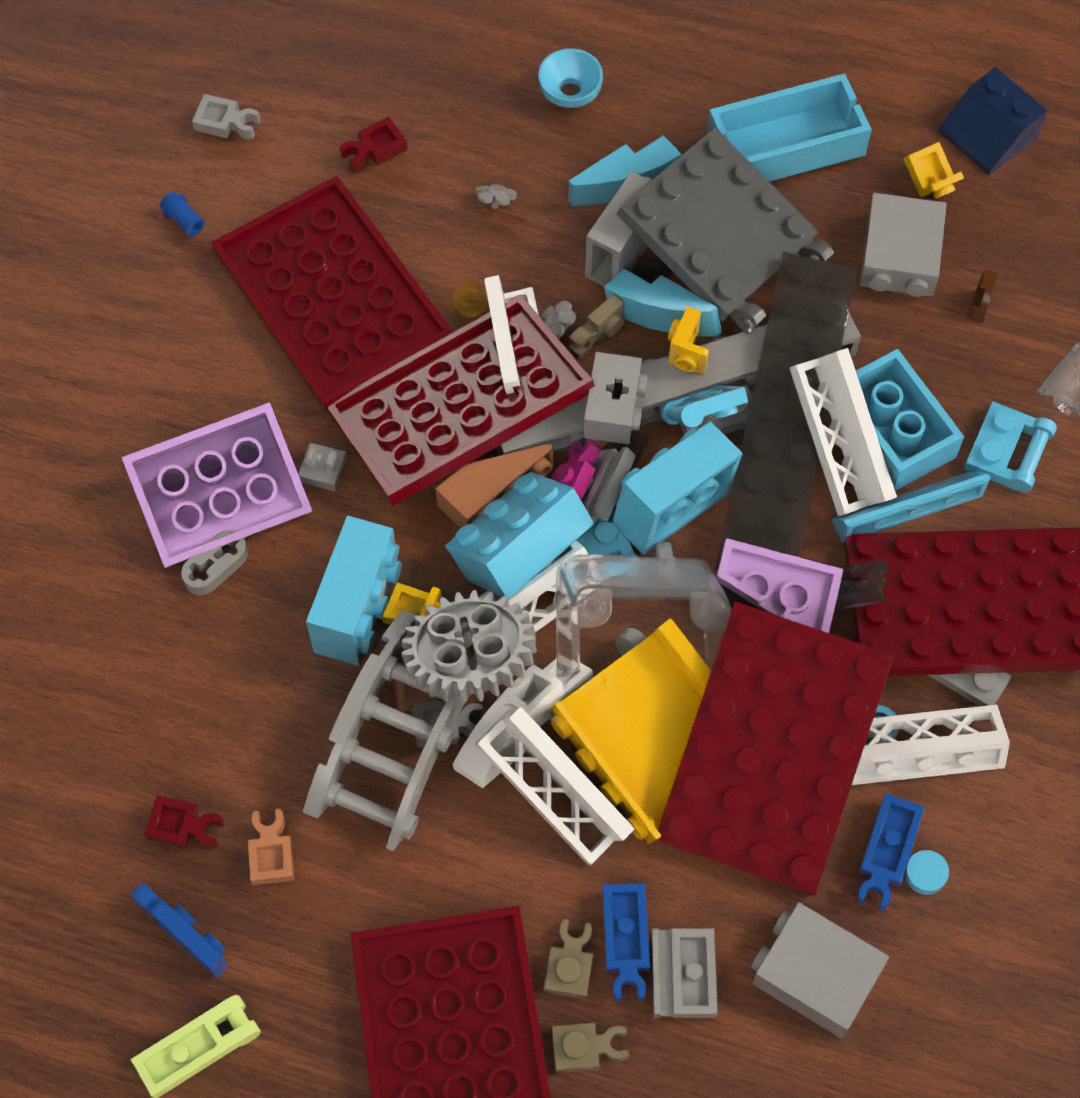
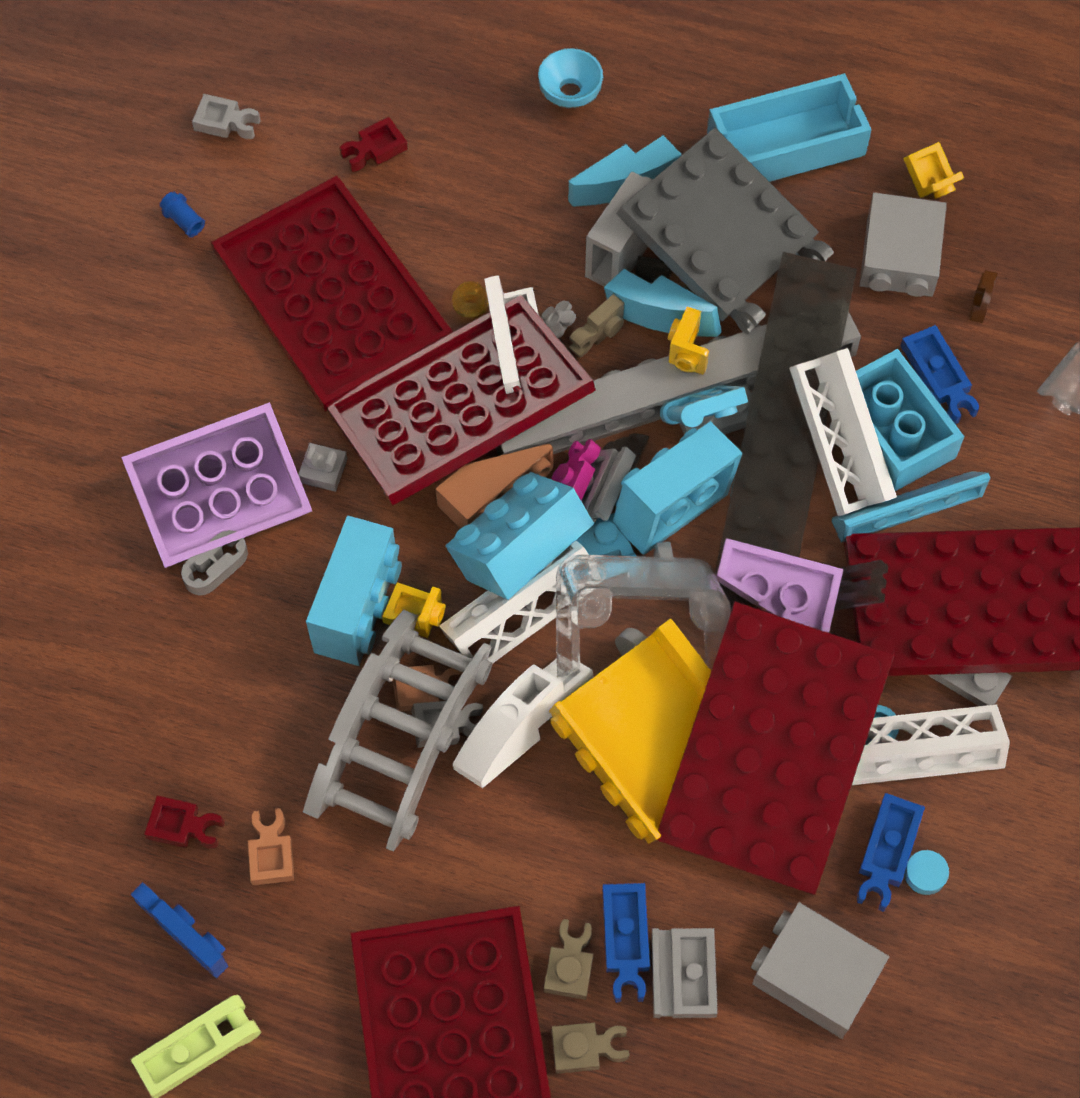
(438, 655): light grey gear -> none
(495, 194): light grey plant -> none
(565, 774): white fence -> none
(612, 418): light grey brick -> none
(940, 371): none -> blue plate
(993, 121): dark blue slope -> none
(998, 440): medium azure plate -> none

